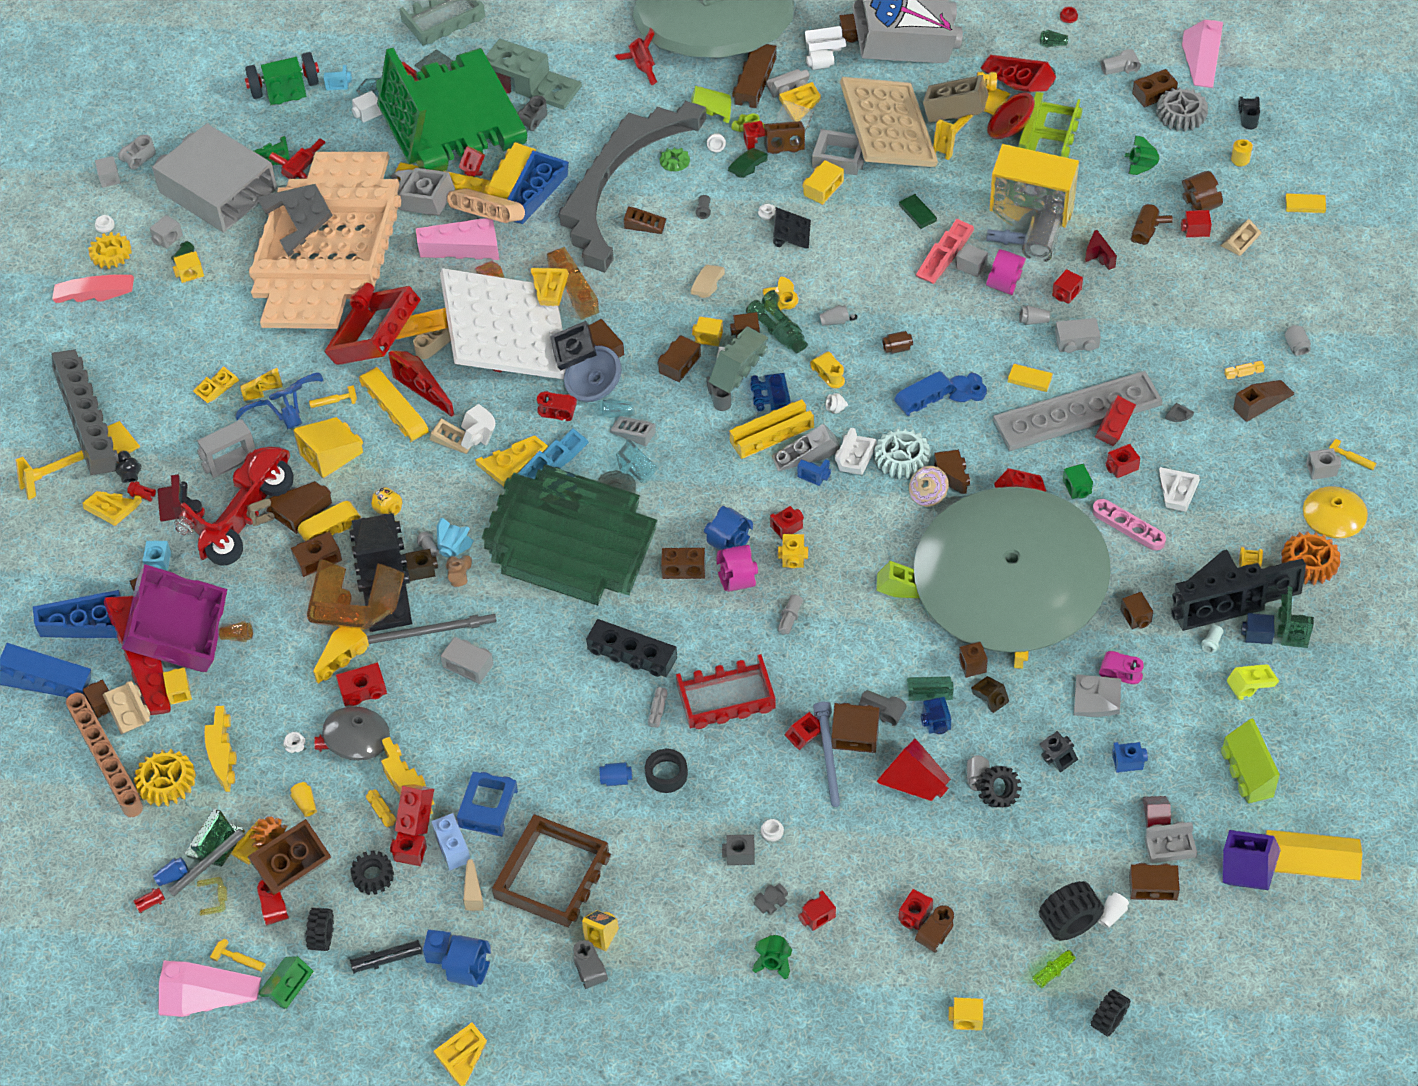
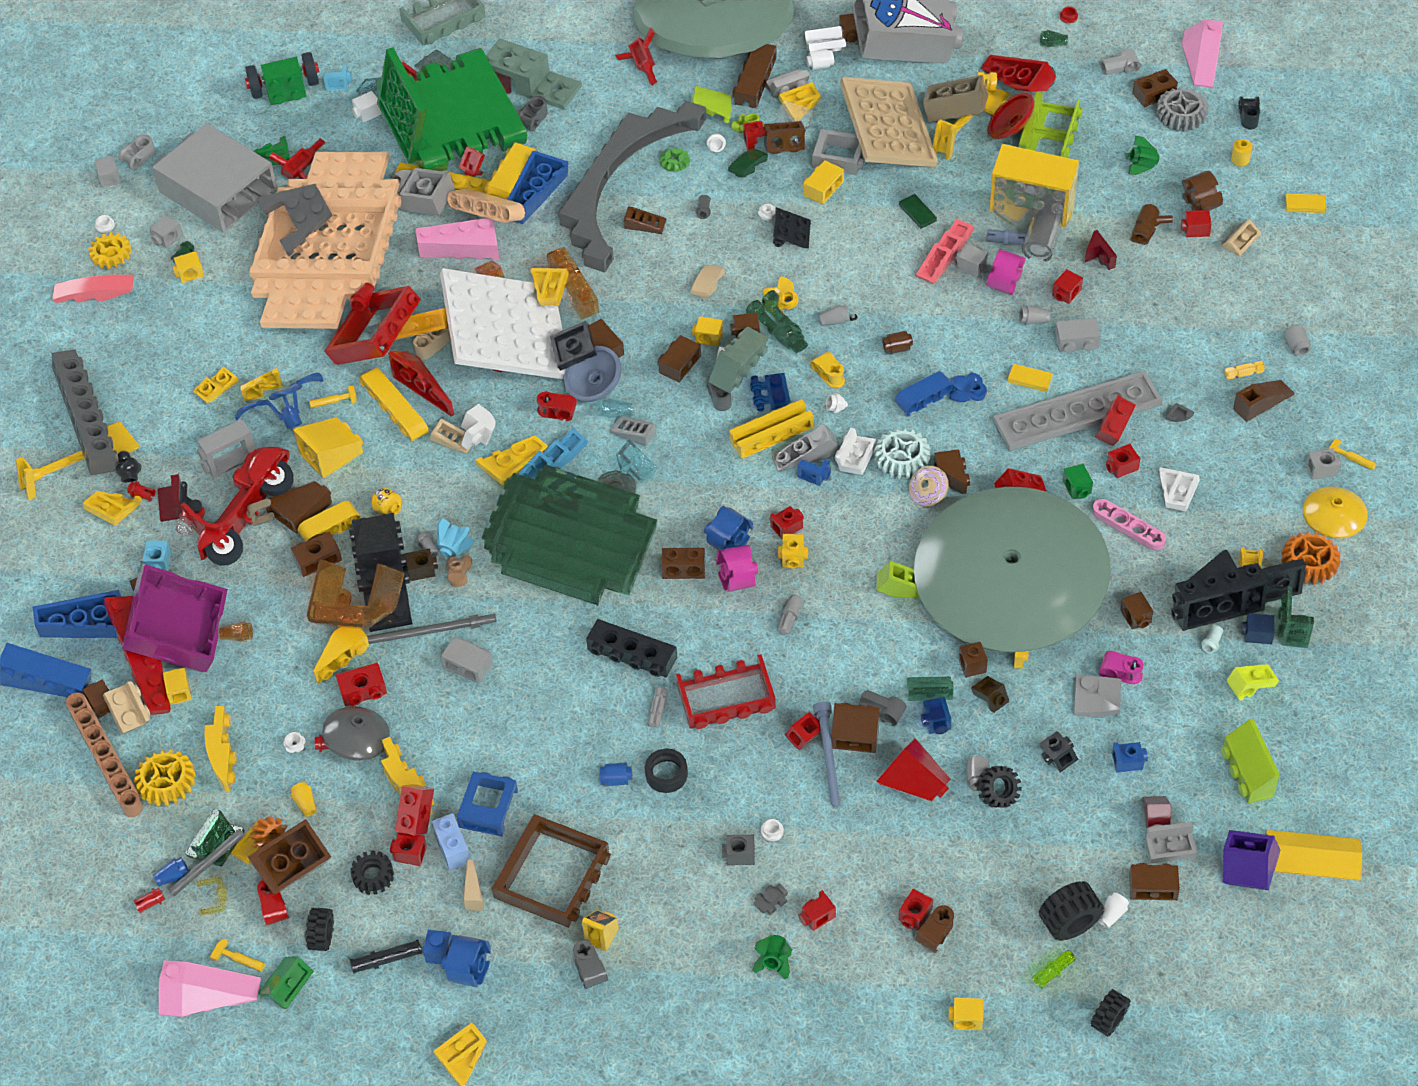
(381, 808): yellow axle -> none

